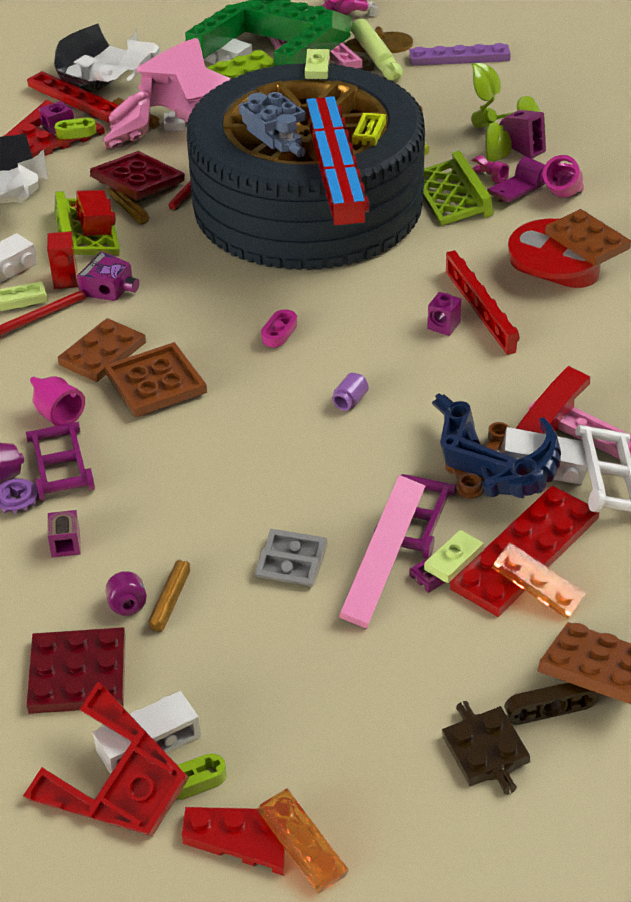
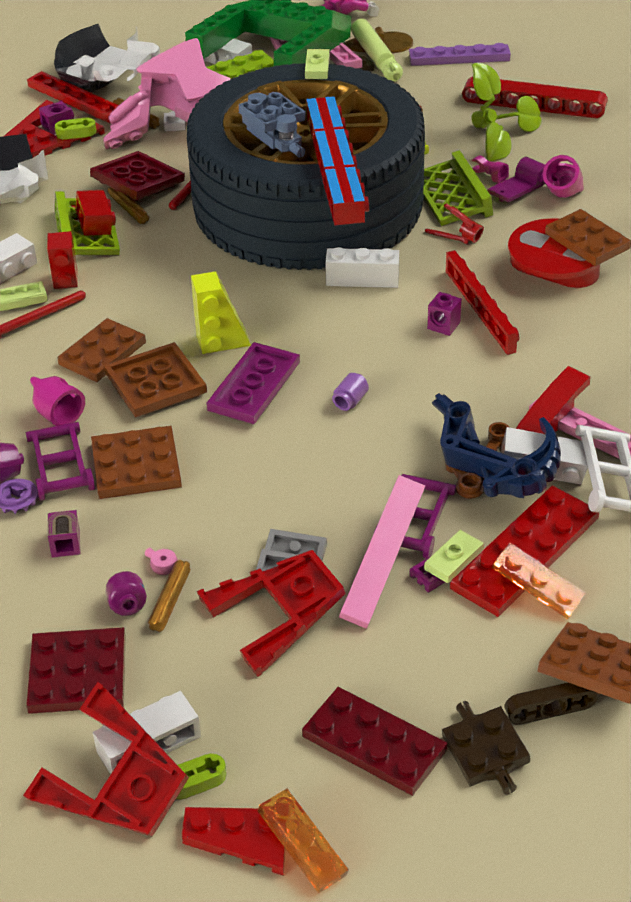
(107, 278): magenta torso -> none
(135, 462): none -> dark orange plate
(161, 560): none -> bright pink piece
(215, 316): none -> neon yellow wedge
(253, 383): none -> magenta plate
(279, 328): dark pink plate -> none
(298, 585): none -> red wing
(357, 135): neon yellow tile -> none
(362, 267): none -> white brick
(375, 740): none -> dark red plate
(470, 229): none -> red plant
(526, 132): magenta torso -> none
(544, 99): none -> red beam

